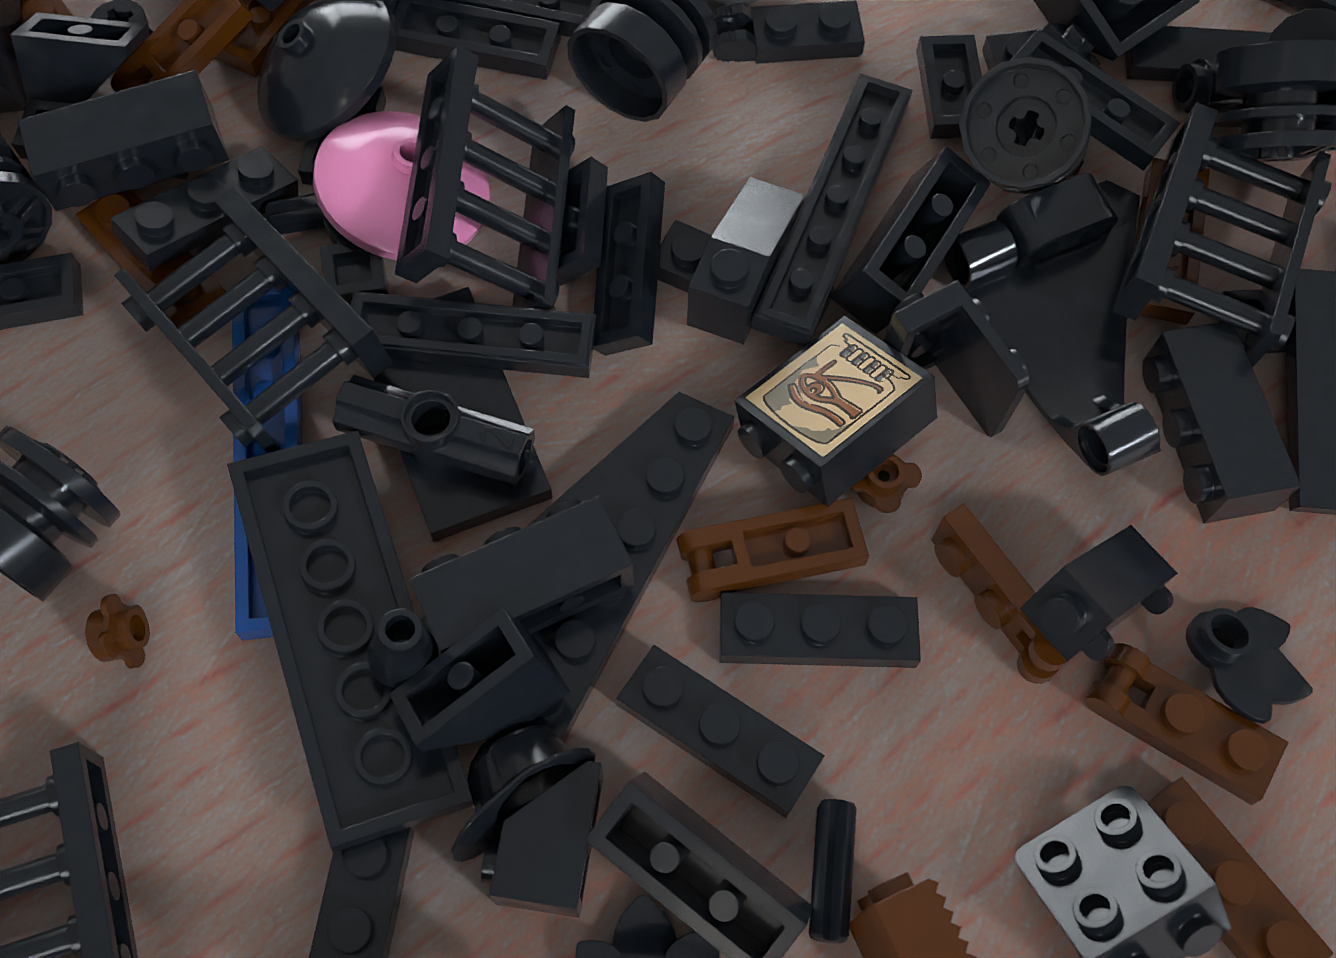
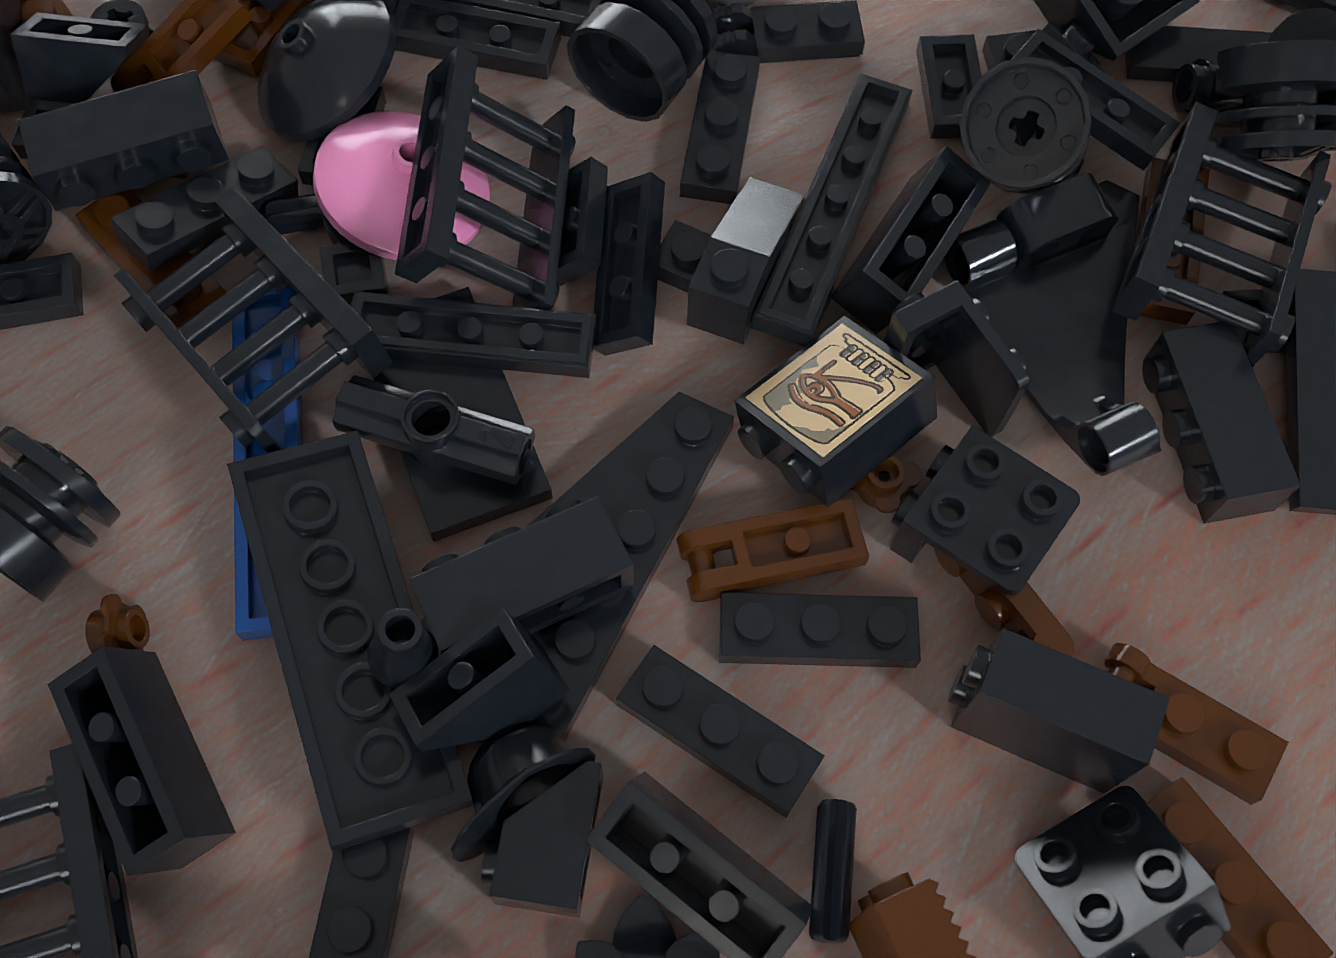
(140, 760): none -> black brick
(720, 127): none -> black plate
(986, 512): none -> black bracket
(1057, 711): none -> black brick
(1099, 593): black brick -> none
(1246, 660): black plate -> none

